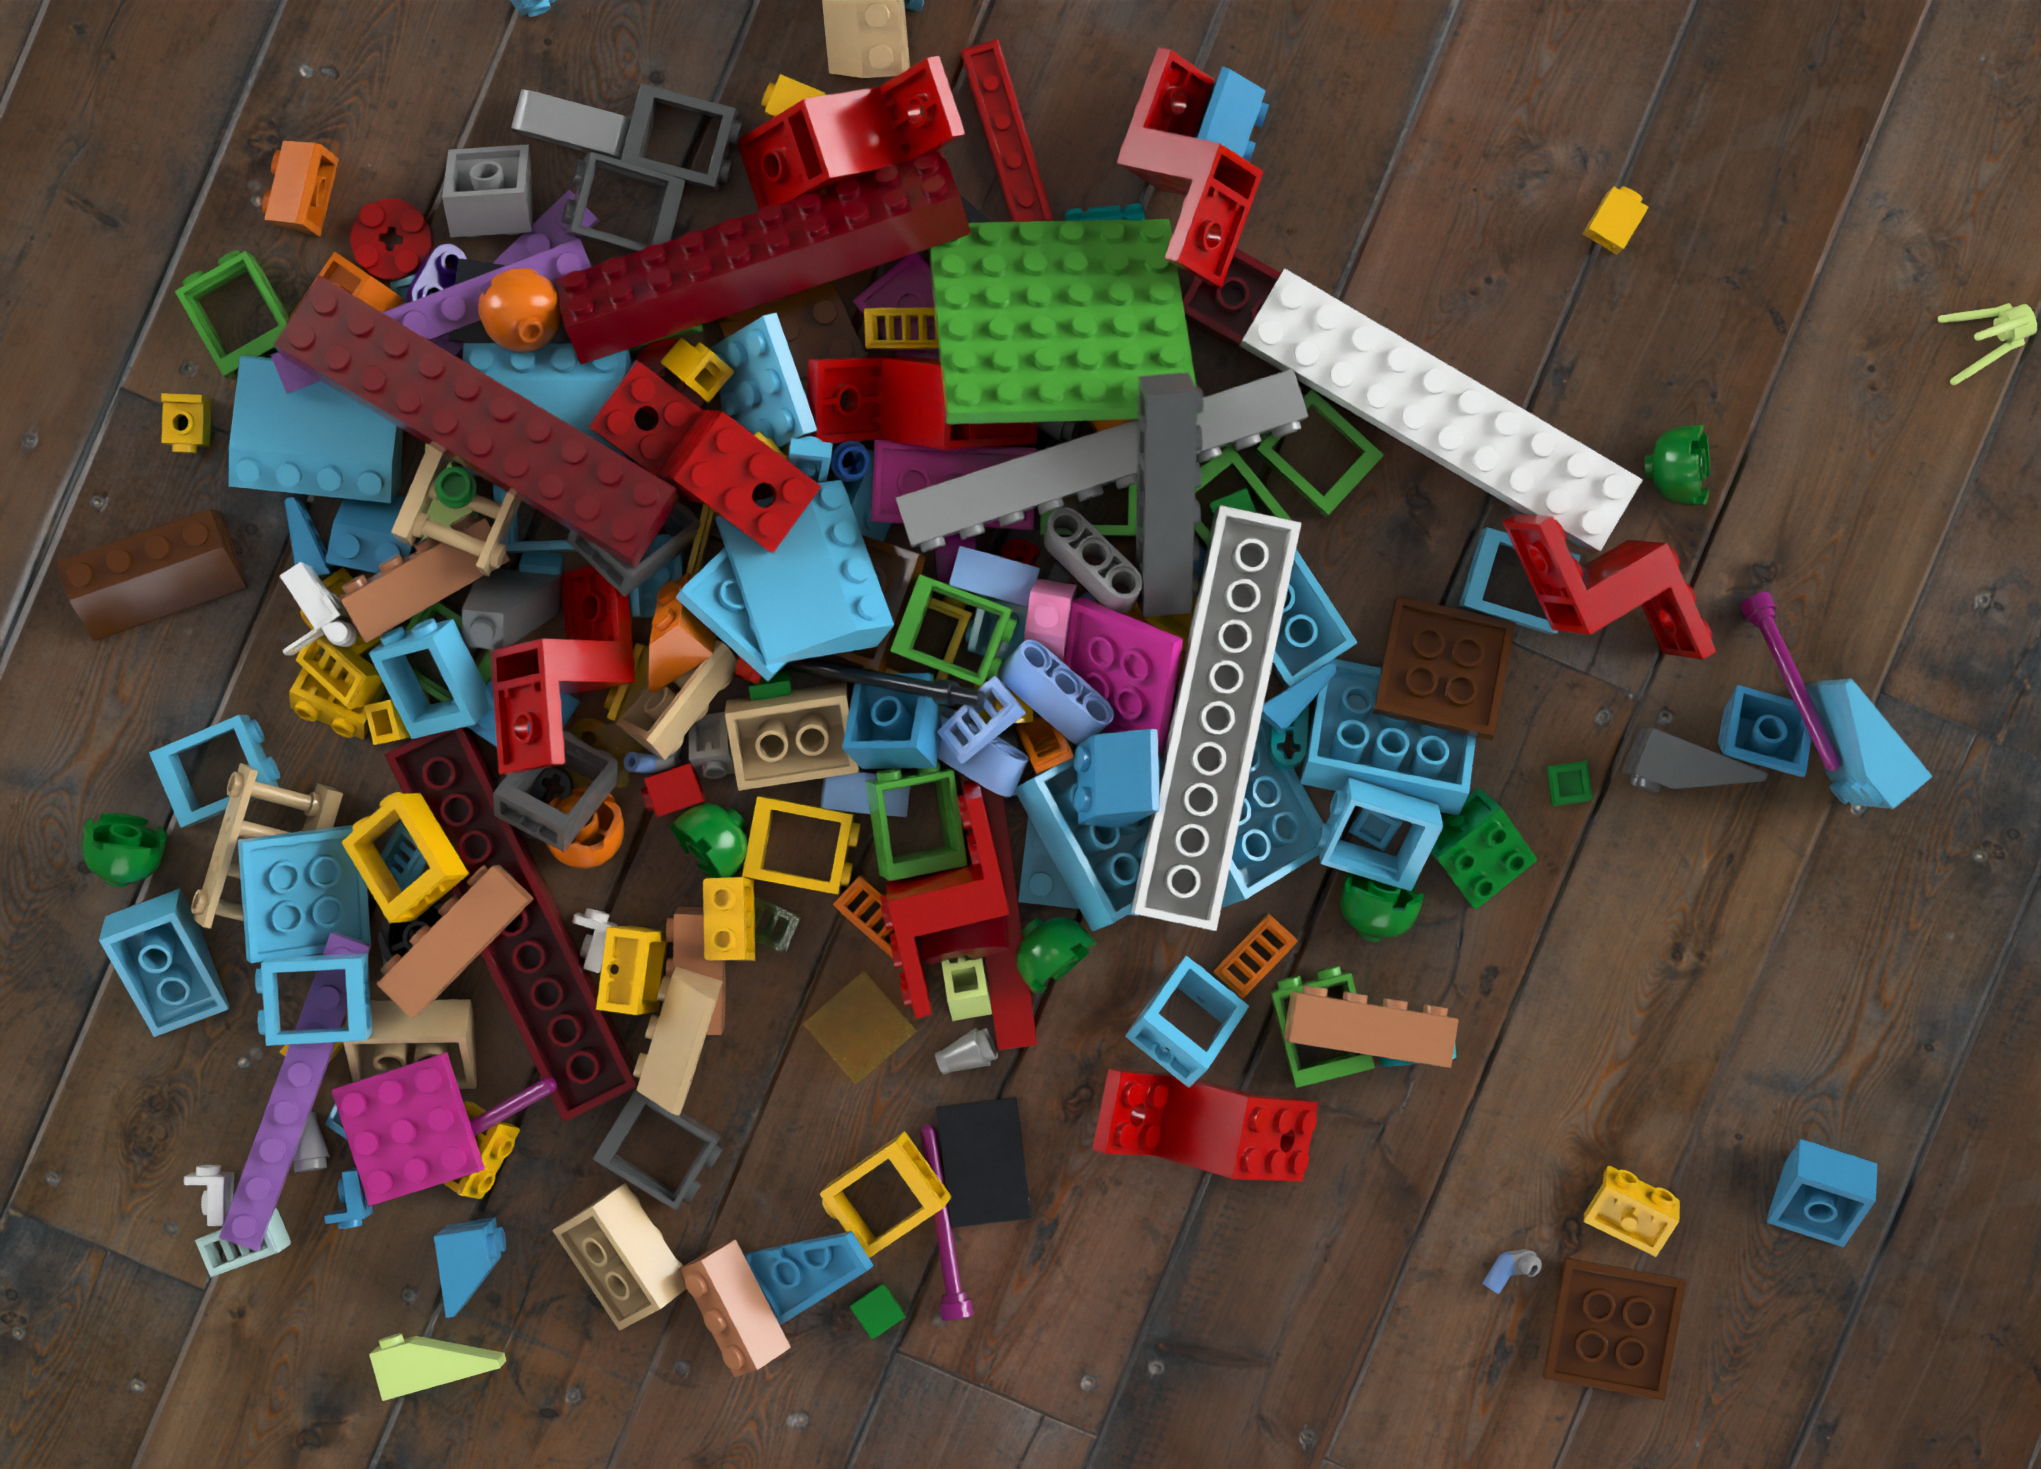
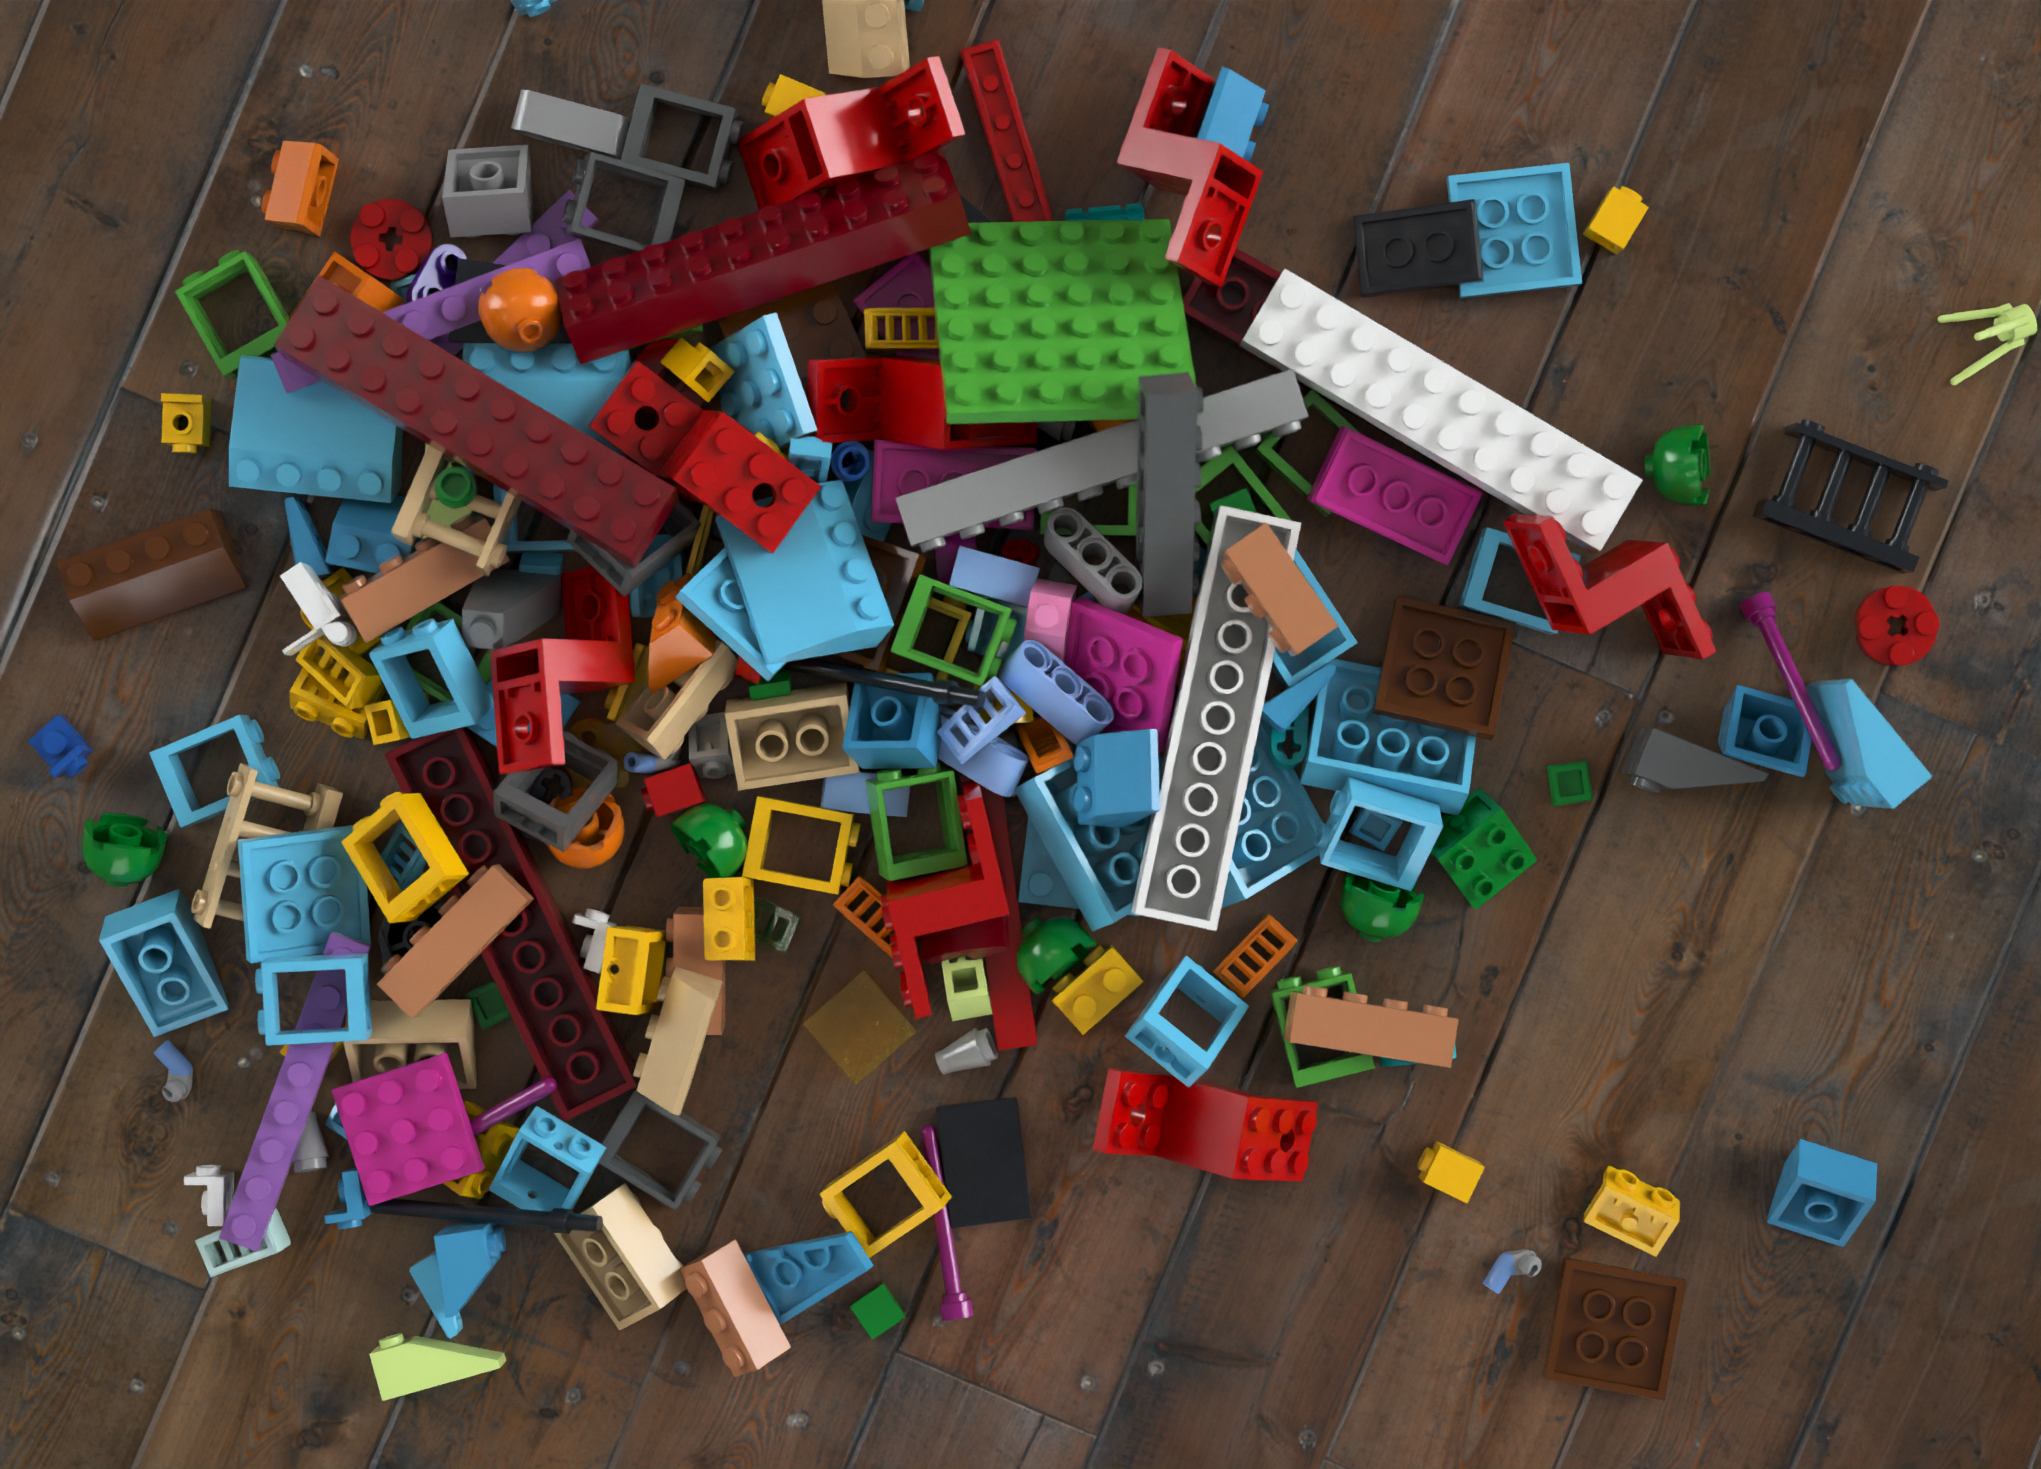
(61, 747): none -> blue bracket
(179, 1073): none -> arm
(427, 1278): none -> medium azure slope
(488, 1004): none -> green tile
(518, 1179): none -> medium azure window
(558, 1220): none -> black bar
(1095, 988): none -> yellow bracket
(1277, 591): none -> nougat brick
(1394, 495): none -> dark pink tile
(1418, 248): none -> black tile
(1449, 1171): none -> yellow brick
(1523, 228): none -> medium azure plate
(1819, 522): none -> black fence
(1919, 623): none -> red plate

